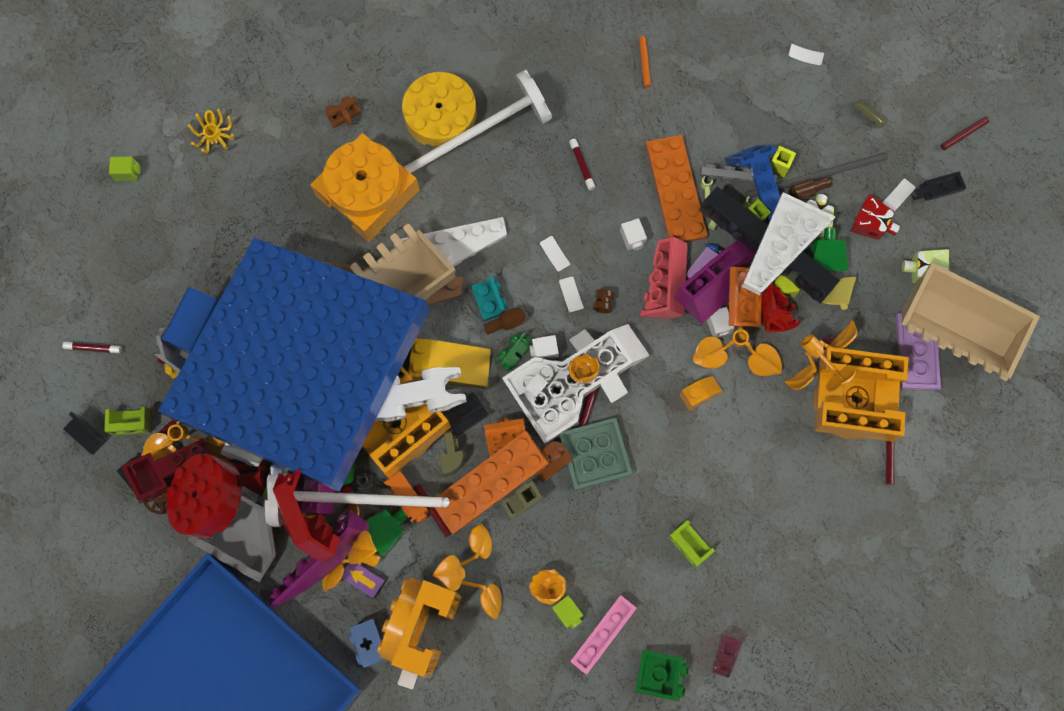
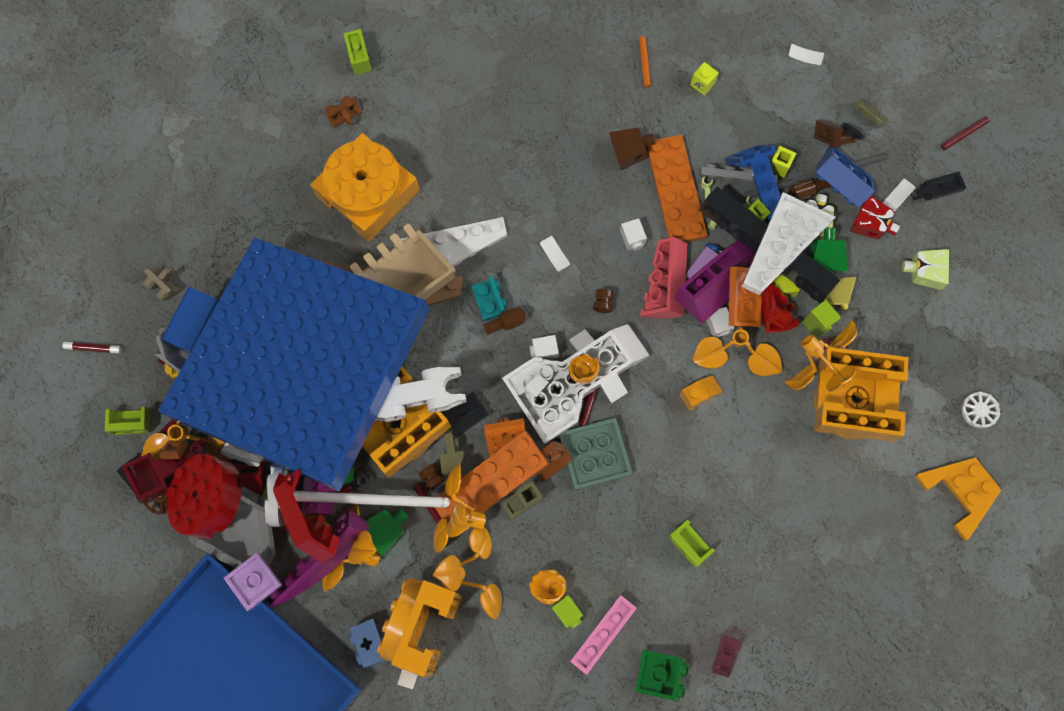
(84, 433): black panel -> none
(124, 168): lime brick -> none
(162, 279): none -> dark tan hips
(173, 449): none -> dark orange tile
(211, 130): yellow animal -> none
(252, 581): none -> lavender tile
(357, 52): none -> lime panel
(363, 579): medium lavender tile -> none
(400, 486): orange window -> none
(432, 477): none -> reddish brown wheel
(438, 108): yellow piece -> none
(460, 519): none -> light orange plant
(472, 360): yellow slope -> none
(517, 344): green hinge -> none
(532, 97): white piece -> none
(571, 294): white sticker -> none
(582, 165): dark red bar -> none
(630, 146): none -> reddish brown torso
(704, 78): none -> neon yellow brick
(821, 319): none -> lime panel
(832, 134): none -> reddish brown piece
(845, 176): none -> blue slope
(889, 463): dark red bar -> none
(923, 359): lavender tile -> none
(968, 320): tan piece -> none
(970, 486): none -> light orange wing
(980, 410): none -> white wheel

